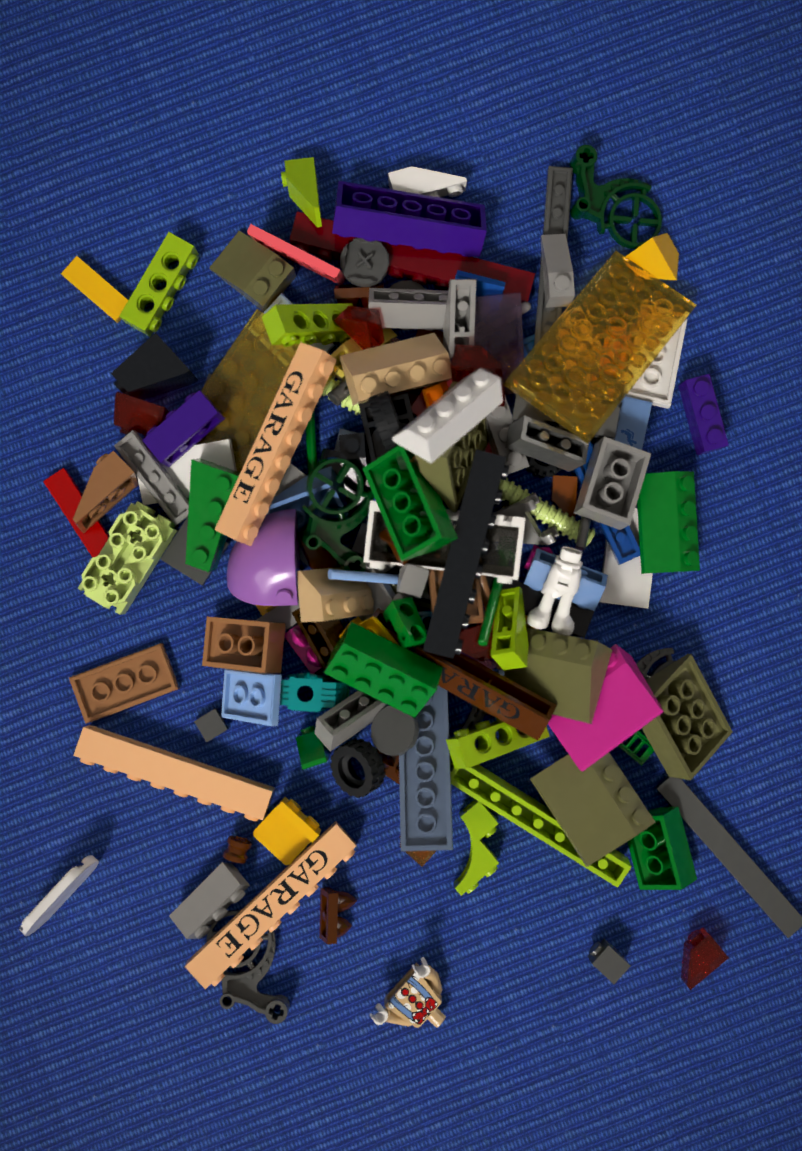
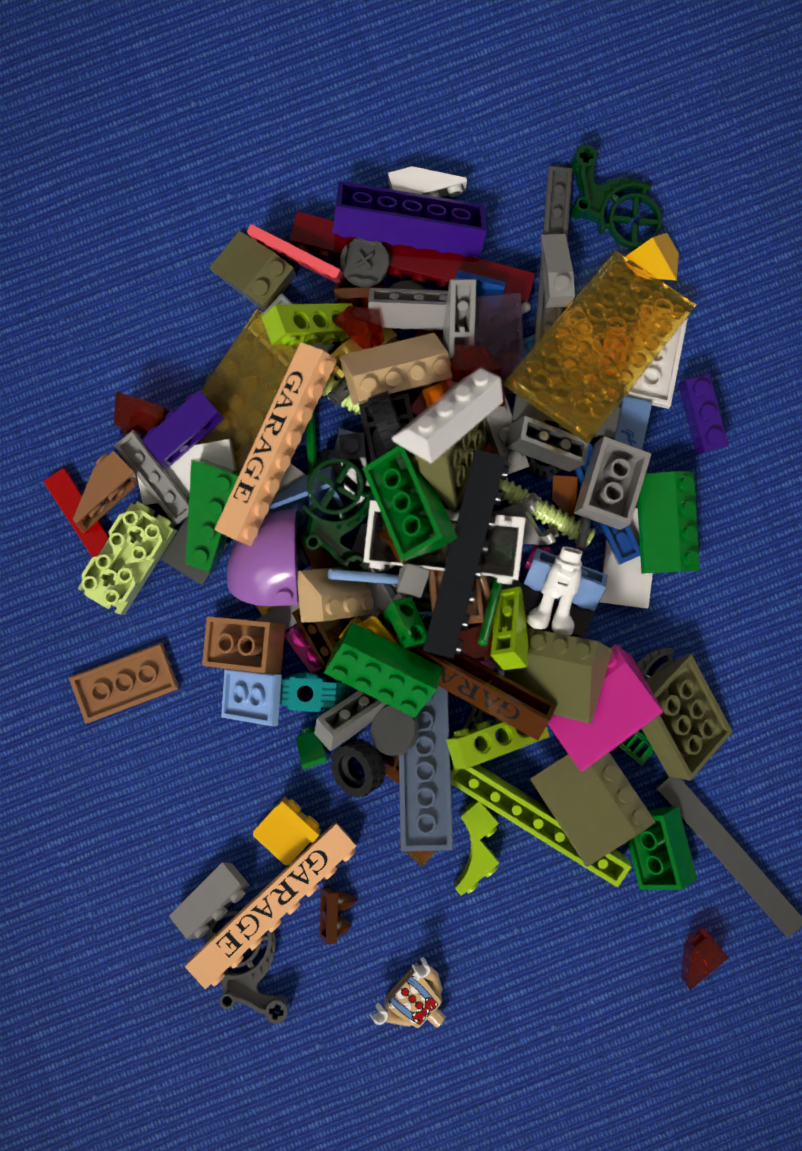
(58, 895): white tile -> none
(95, 288): yellow tile -> none
(152, 371): black slope -> none
(170, 250): lime brick -> none
(174, 772): light nougat brick -> none
(211, 725): dark grey tile -> none
(237, 849): reddish brown wheel -> none
(302, 187): lime slope -> none
(608, 960): dark grey brick -> none

